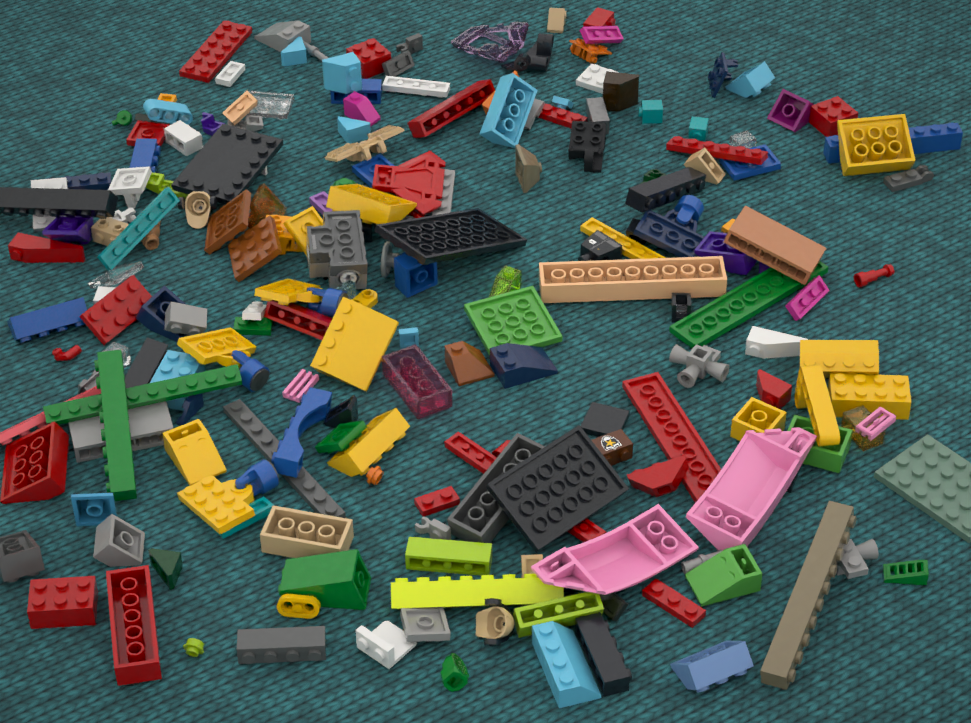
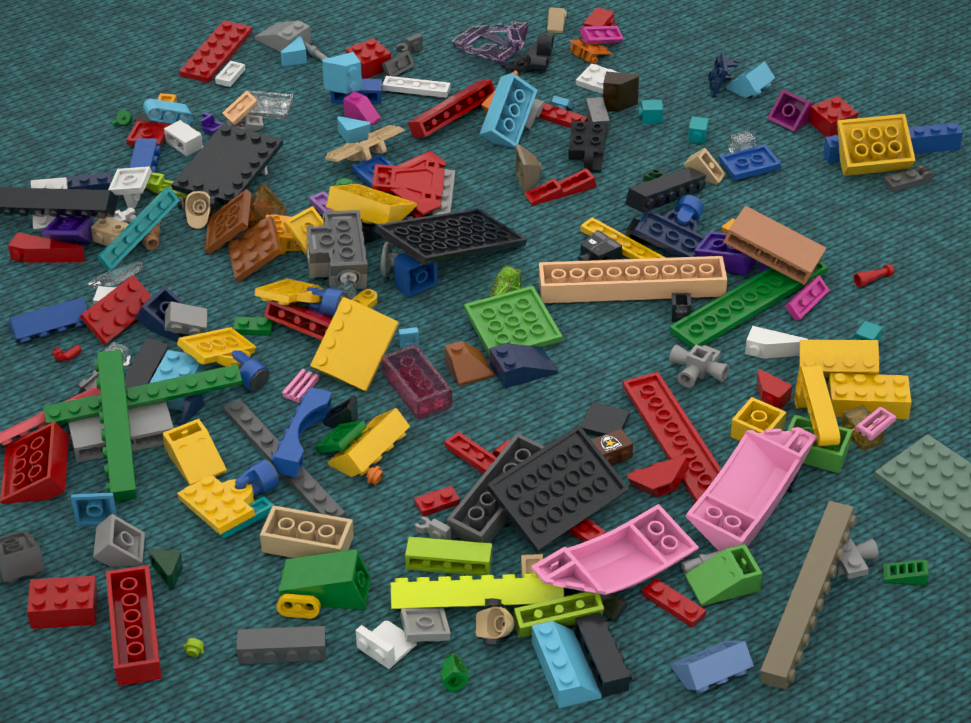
(254, 311): white plate -> none
(554, 190): none -> red slope
(721, 151): red plate -> none
(869, 331): none -> teal brick

